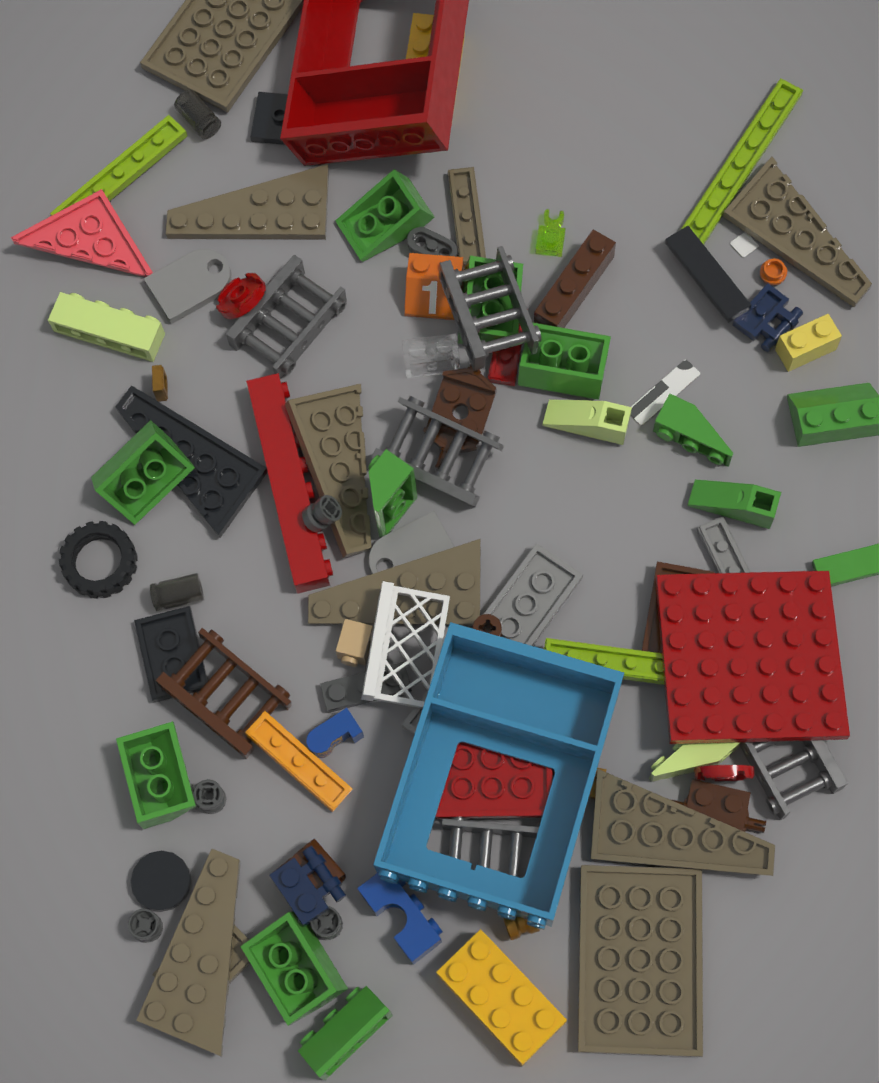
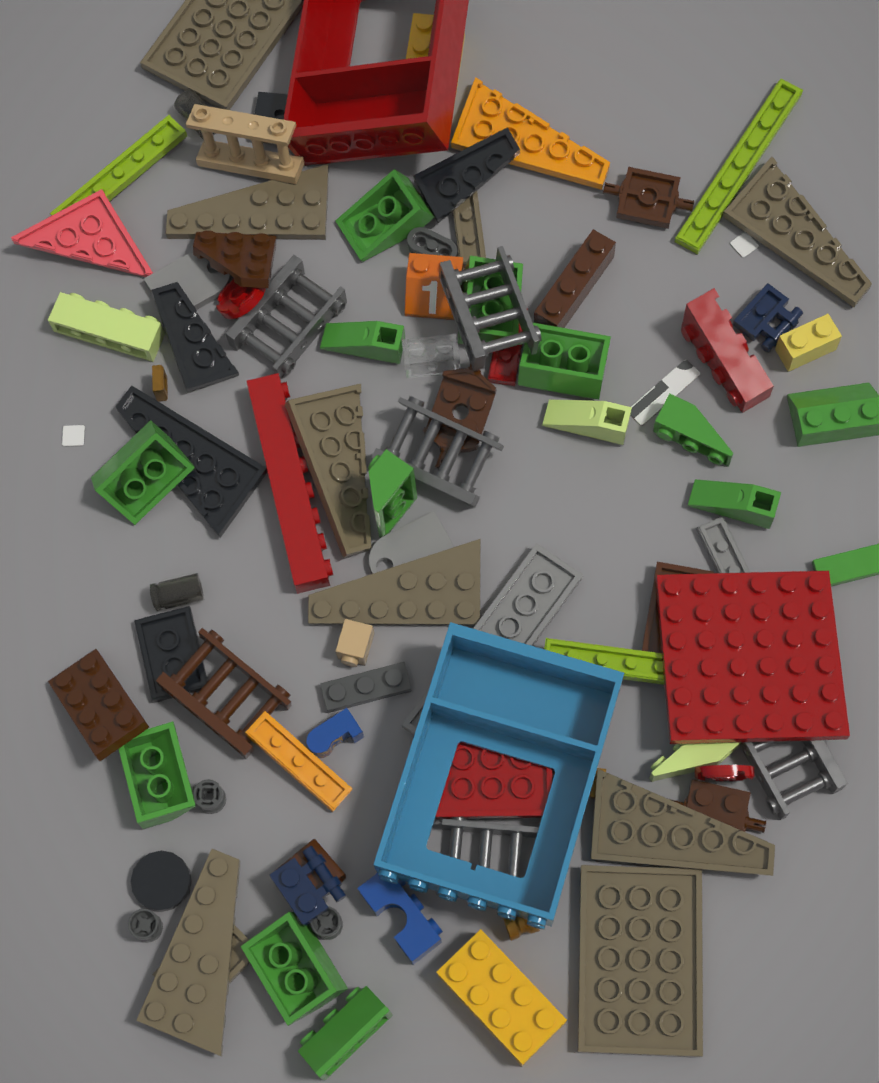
(73, 435): none -> white sticker
(82, 537): black tyre -> none
(98, 705): none -> reddish brown plate
(193, 346): none -> black wing
(240, 255): none -> reddish brown plate
(242, 159): none -> tan fence
(322, 513): dark grey wheel -> none
(365, 339): none -> bright green slope
(381, 637): white fence -> none
(462, 174): none -> black wing
(488, 621): reddish brown wheel -> none
(540, 145): none -> light orange wing
(552, 236): clear neon green plate -> none
(648, 197): none -> reddish brown plate
(708, 274): black tile -> none
(725, 352): none -> wedge
(773, 271): orange plate -> none

